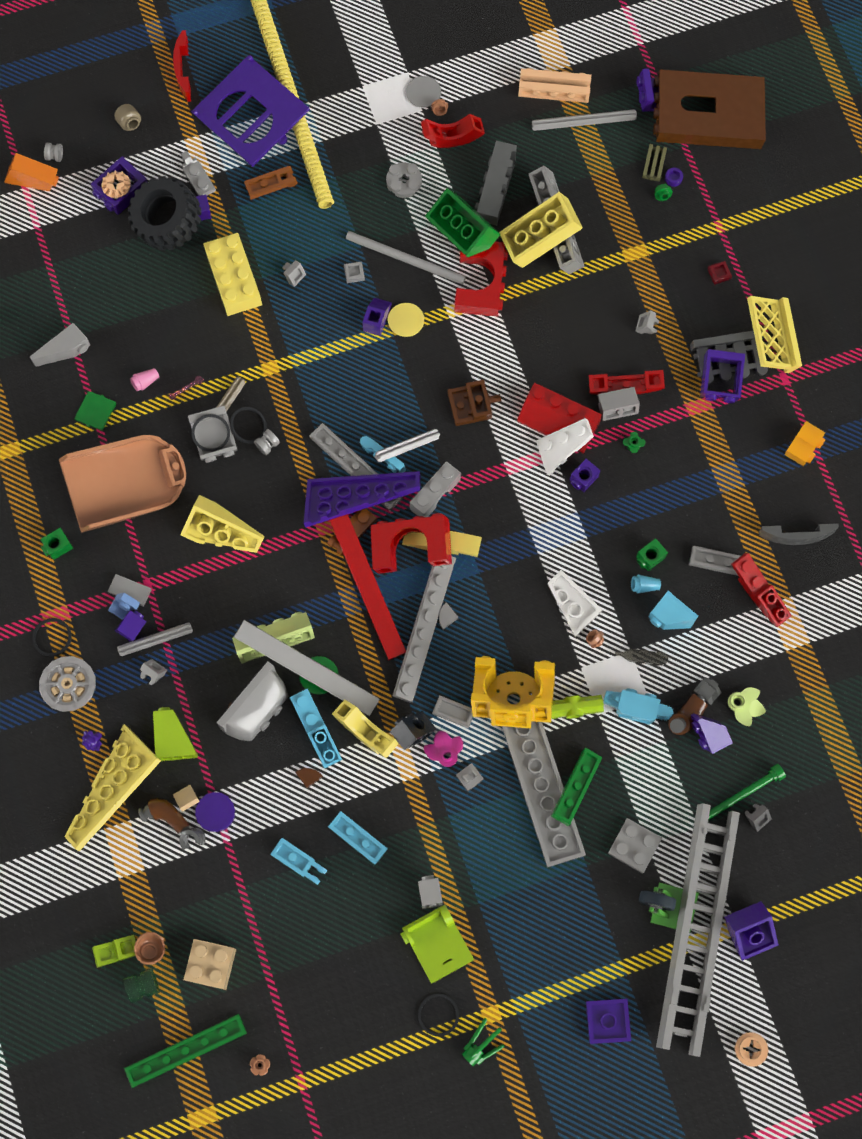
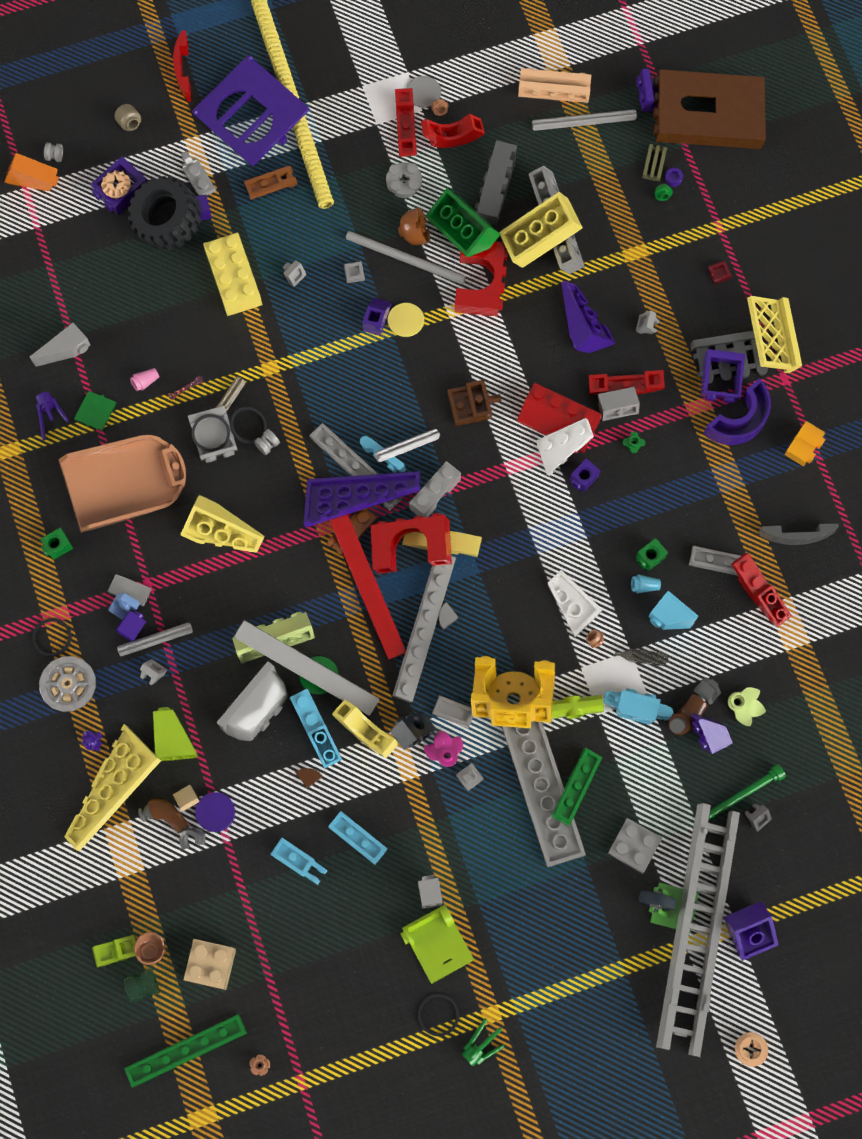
(46, 403): none -> dark purple plant
(405, 122): none -> red slope
(413, 227): none -> dark orange cylinder
(583, 325): none -> dark purple wedge
(608, 1021): dark purple plate -> none
(741, 430): none -> dark purple brick

